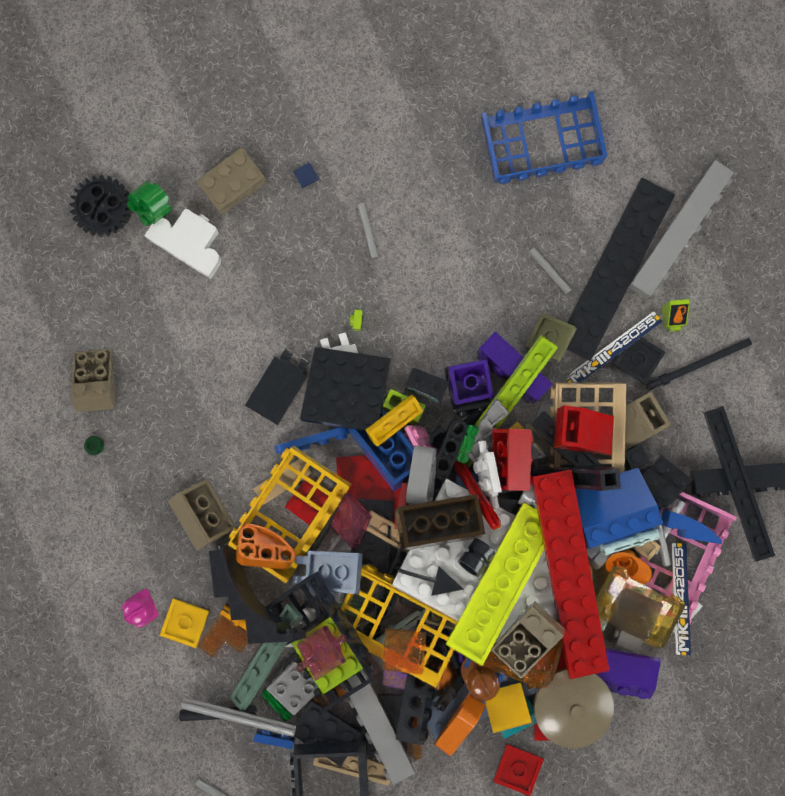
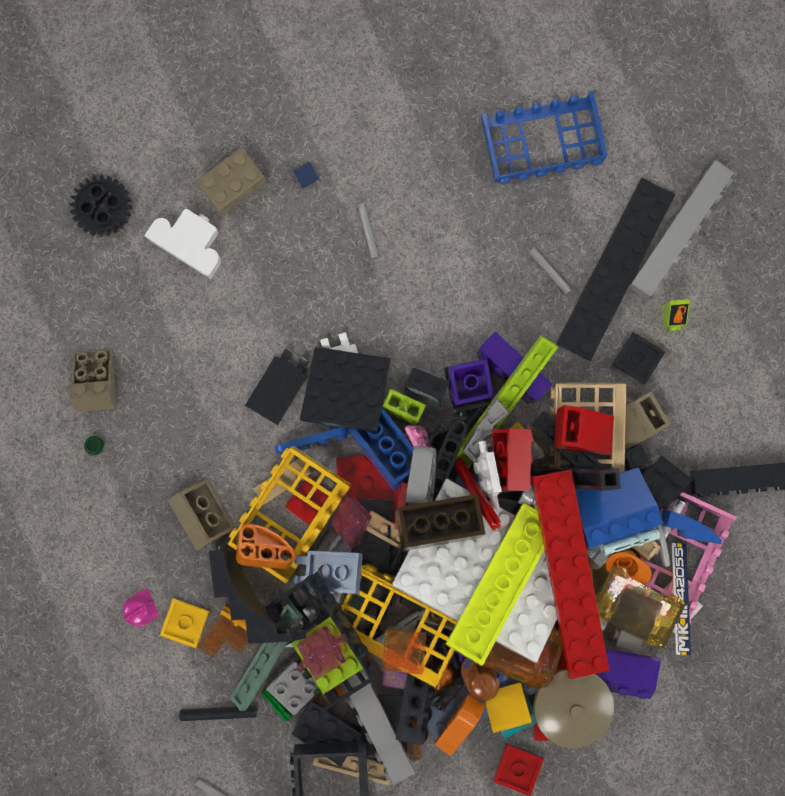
(149, 203): green brick -> none
(238, 716): light grey axle -> none
(267, 737): blue plate -> none
(356, 320): lime plate -> none
(394, 420): yellow plate -> none
(442, 583): black piece -> none
(467, 443): green axle -> none
(476, 557): black wheel -> none
(528, 639): dark tan slope -> none
(555, 331): olive plate -> none
(615, 348): sticker -> none
(666, 379): black bar -> none
(739, 484): black plate -> none

